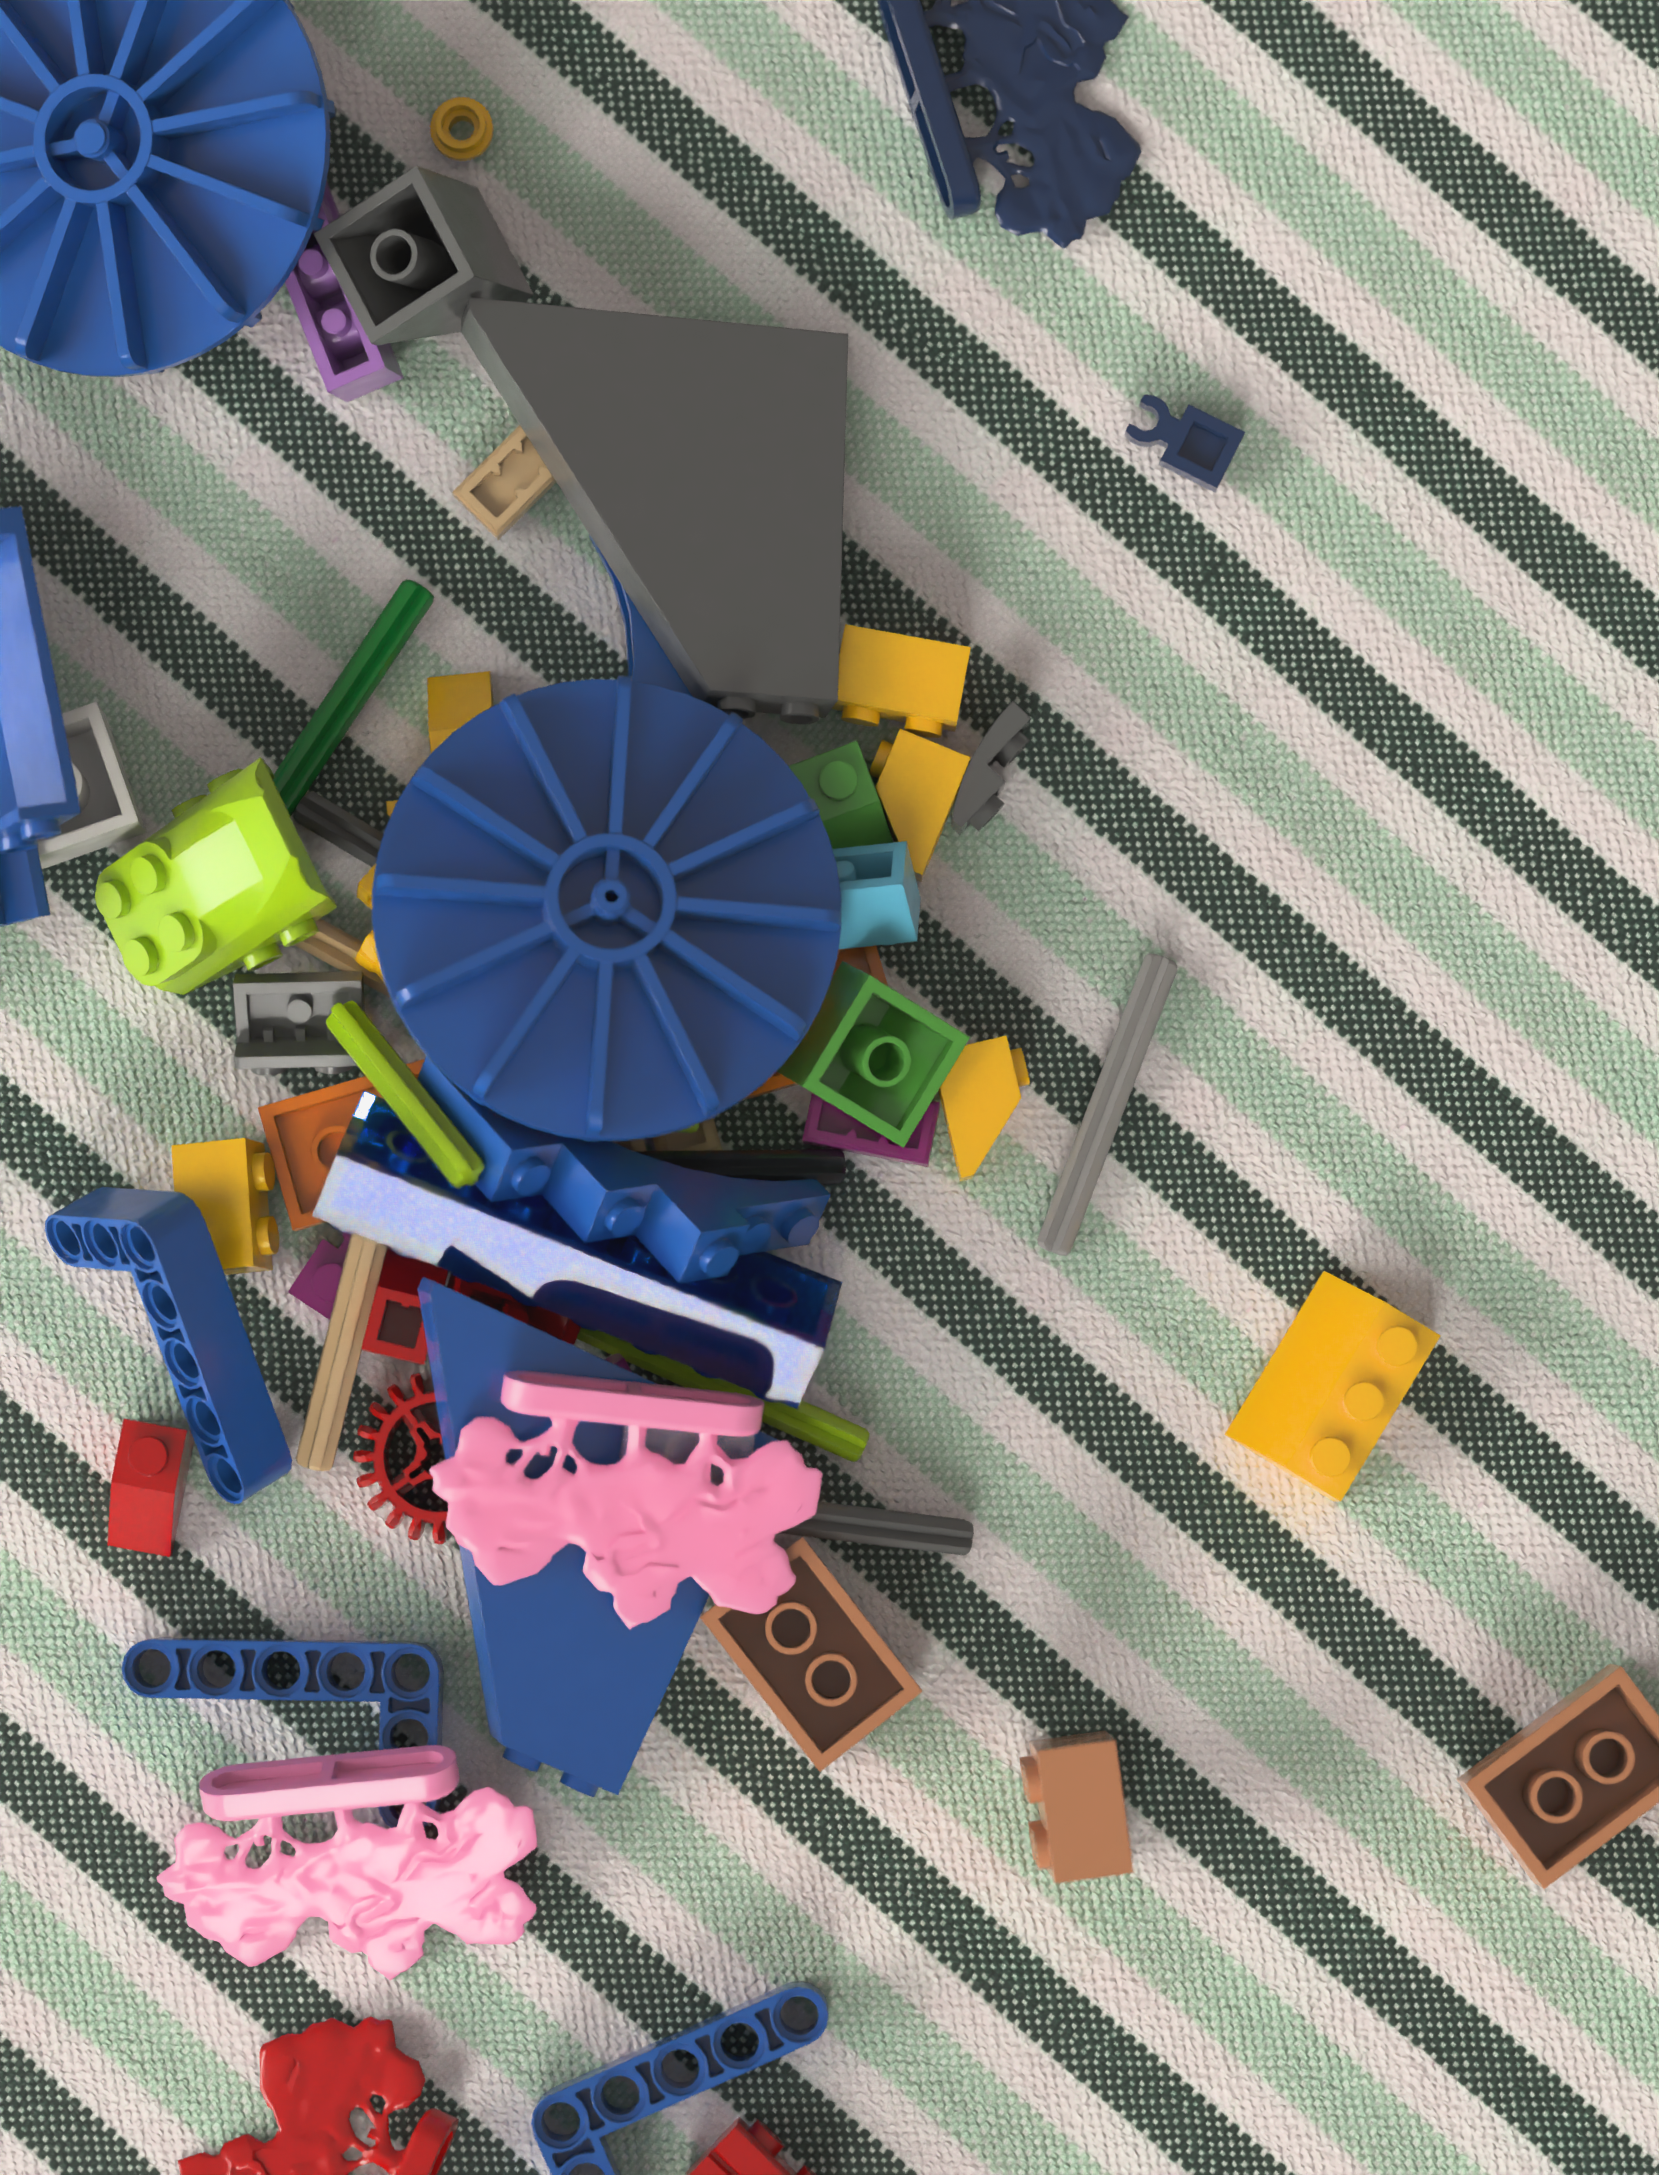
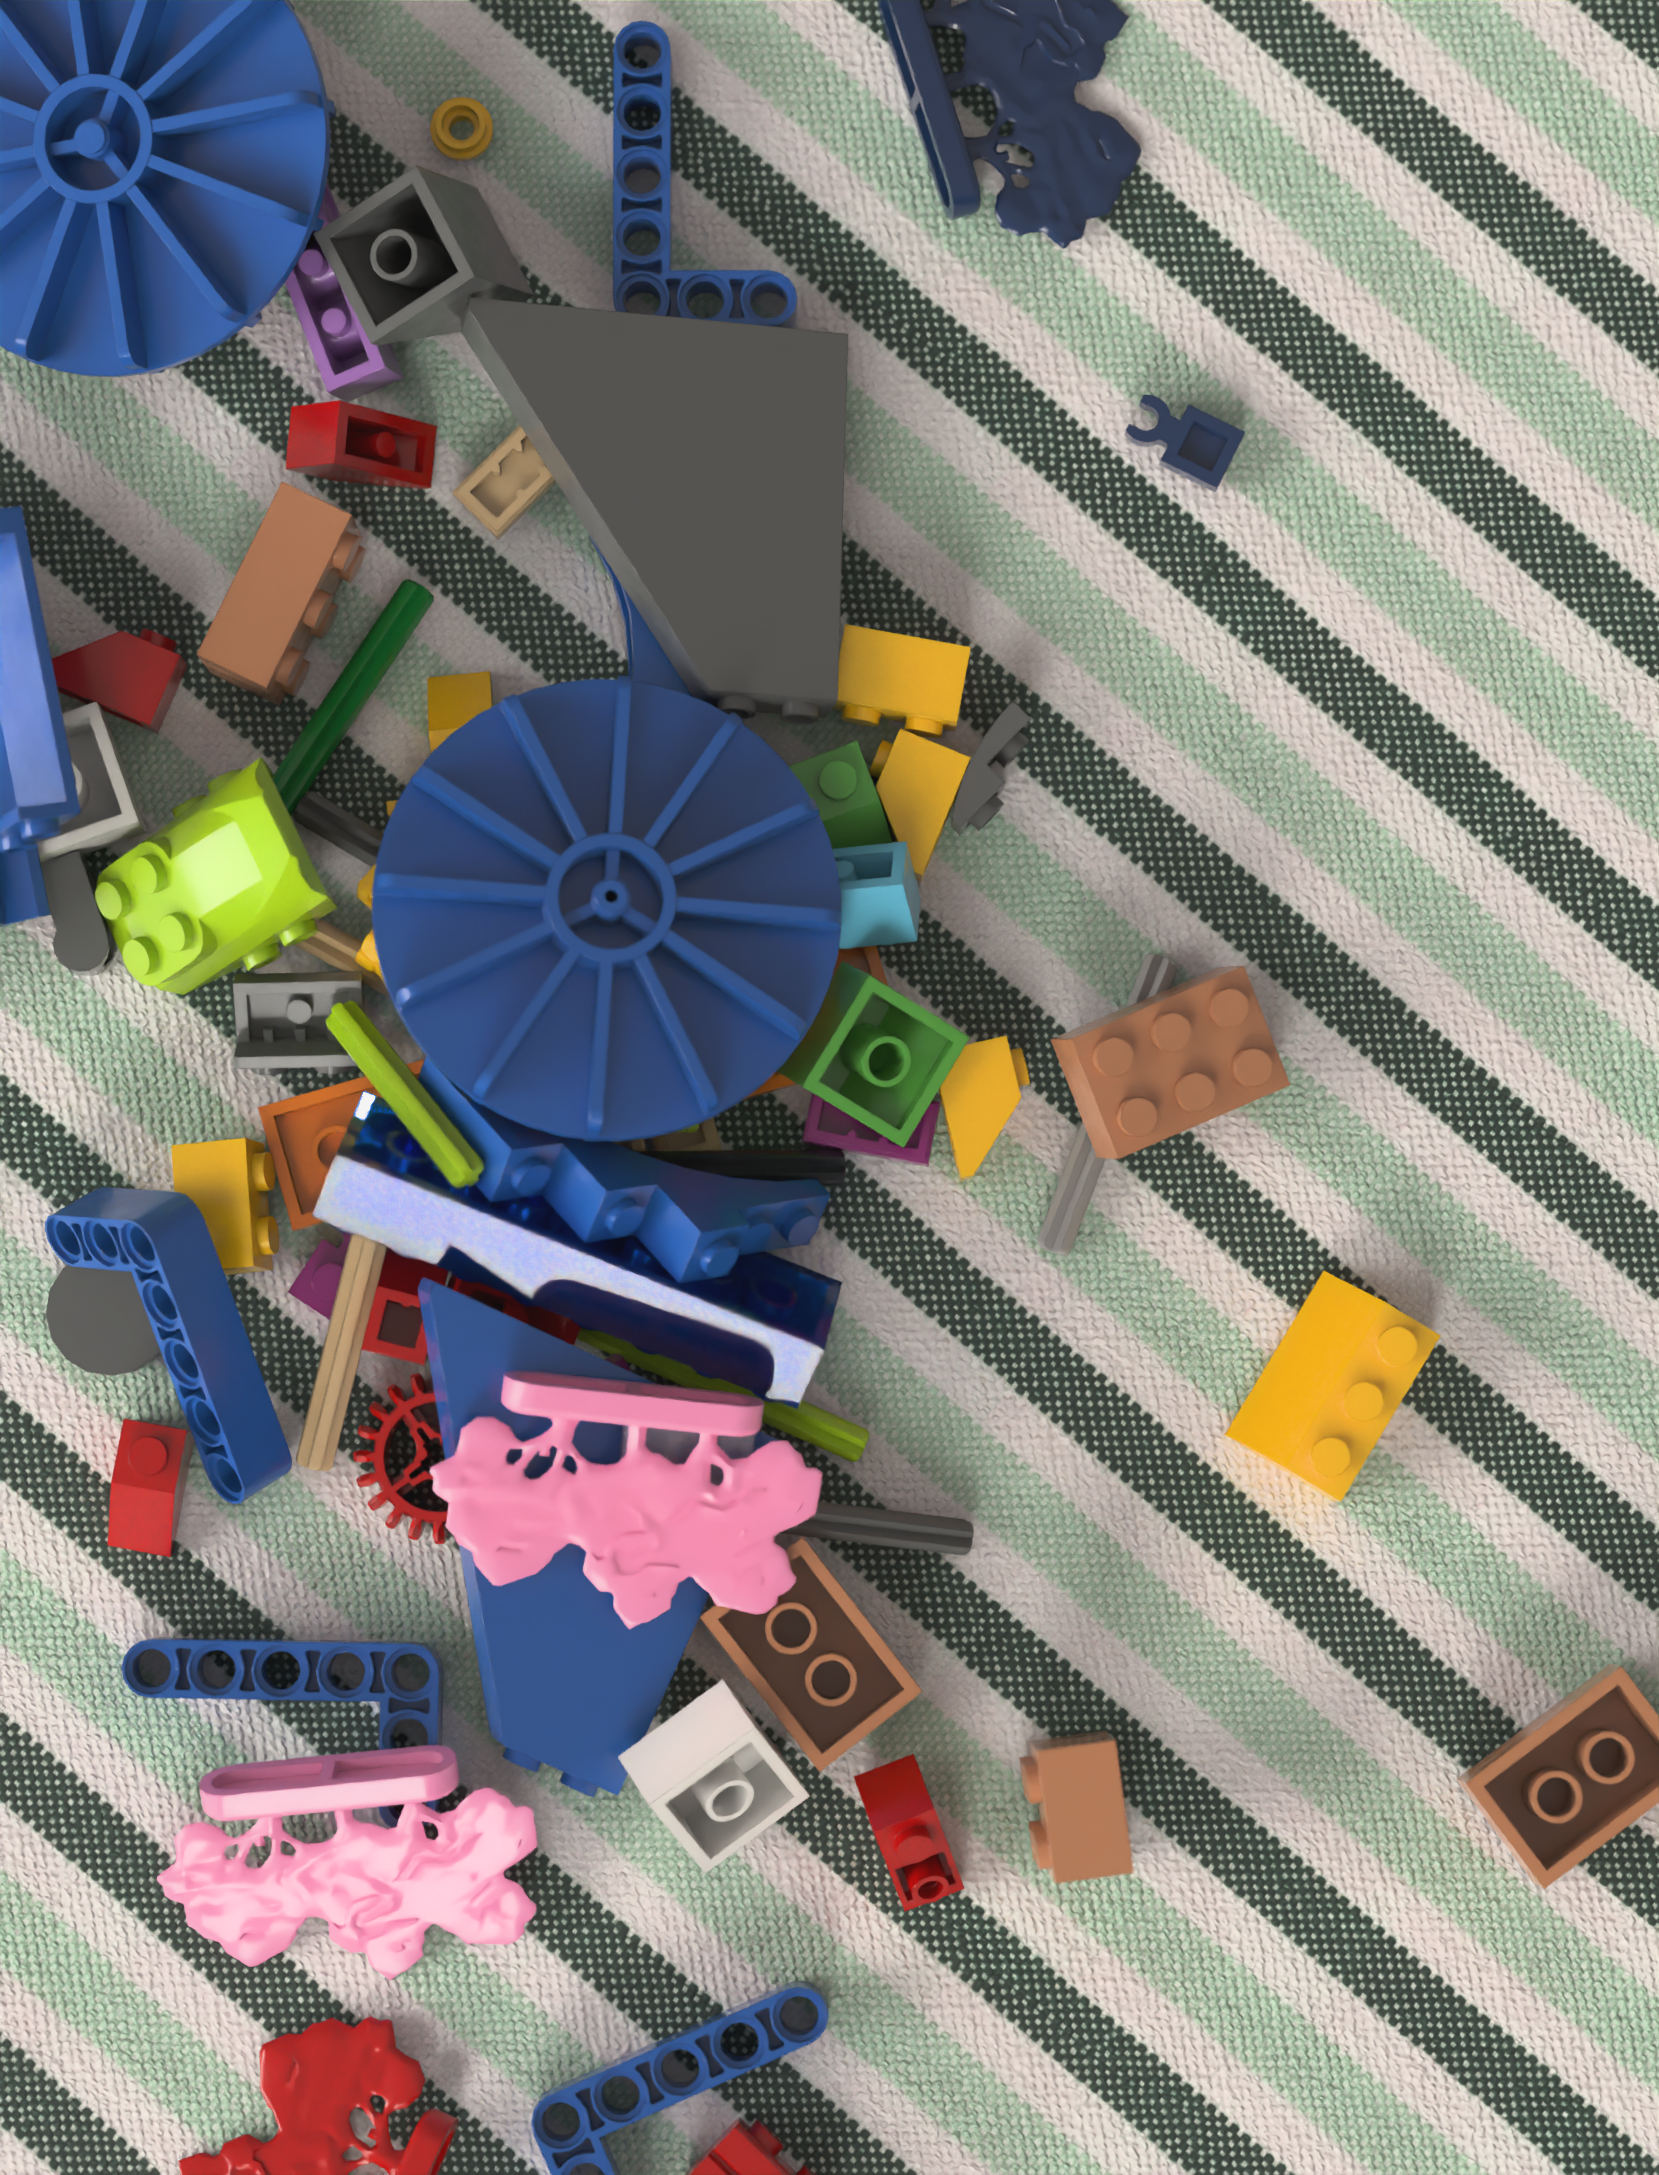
(81, 935): none -> dark grey leg
(100, 1321): none -> dark grey tile
(124, 676): none -> red slope
(283, 595): none -> nougat brick
(360, 445): none -> red slope
(653, 210): none -> blue beam
(713, 1776): none -> white brick
(908, 1832): none -> red slope
(1170, 1062): none -> nougat brick

